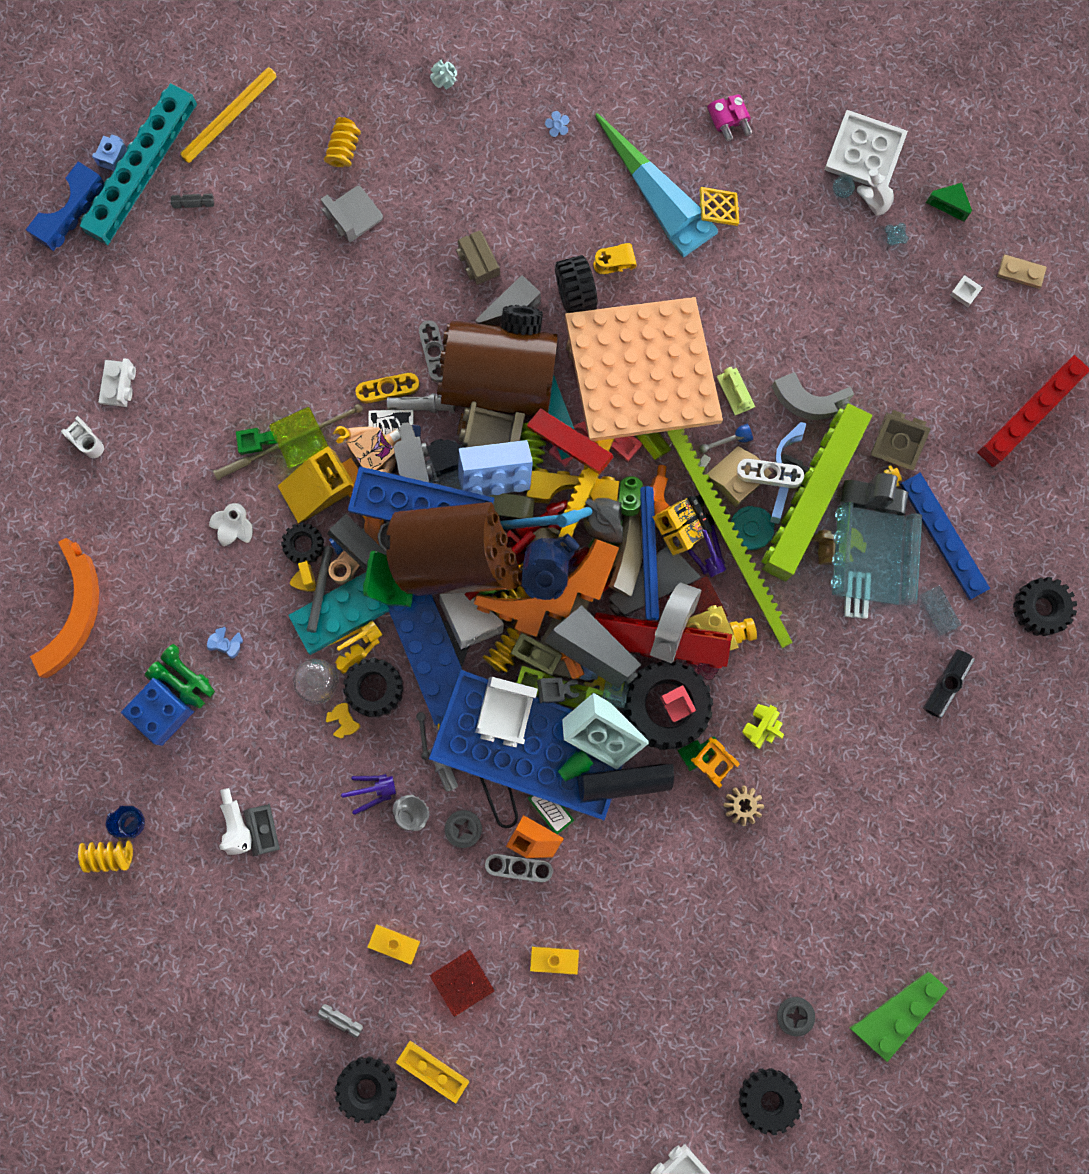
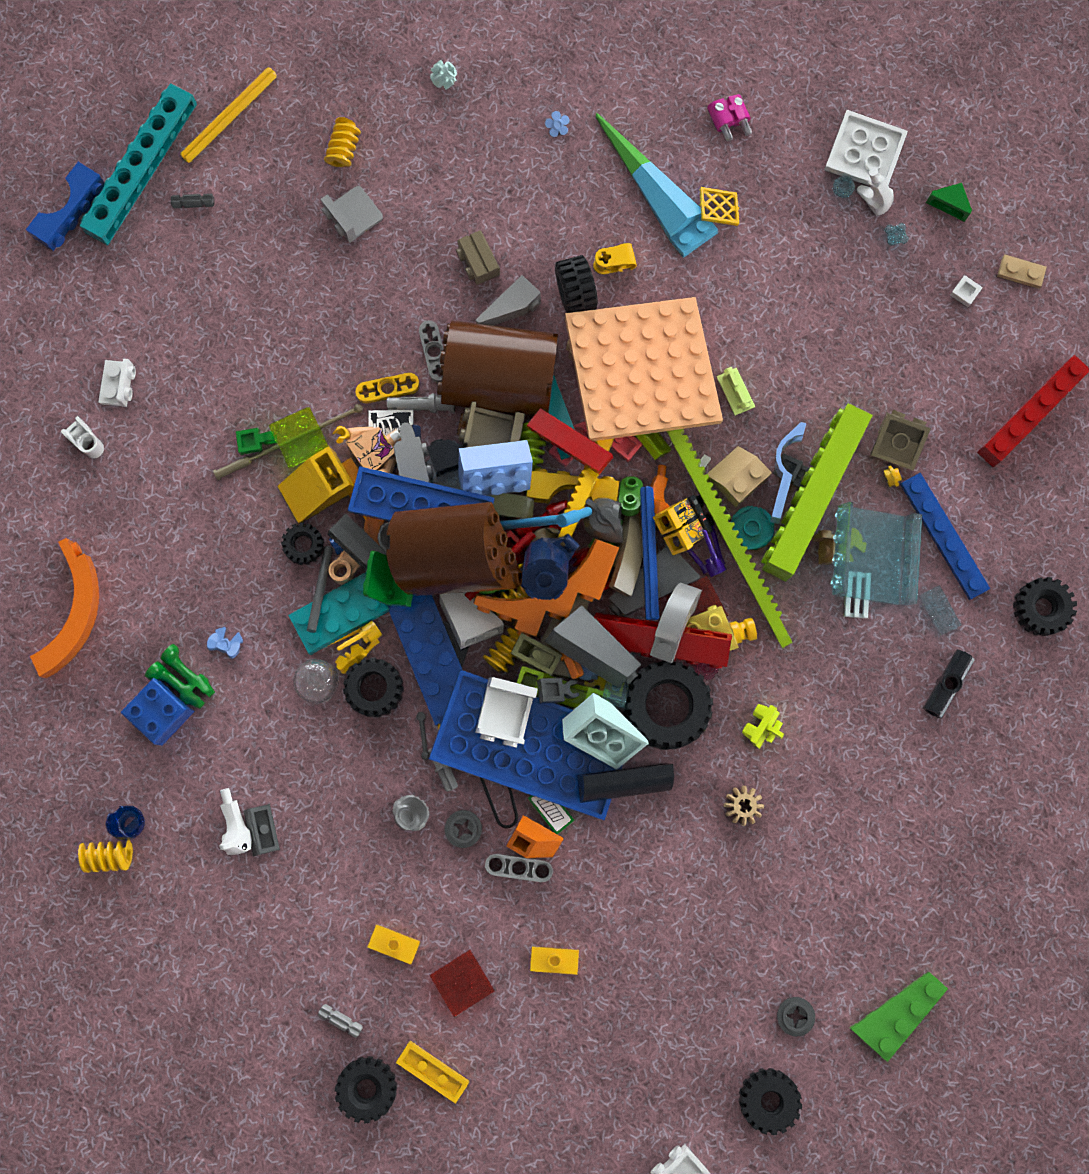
(108, 158): light blue brick -> none
(229, 527): white plate -> none
(304, 578): yellow tile -> none
(348, 724): yellow piece -> none
(383, 787): dark purple plant -> none
(521, 319): black tyre -> none
(575, 765): green cone -> none
(678, 704): coral panel -> none
(692, 750): green plate -> none
(720, 755): light orange piece -> none
(742, 434): hinge -> none
(754, 464): white beam -> none
(805, 405): light grey arch -> none
(877, 494): dark grey beam -> none

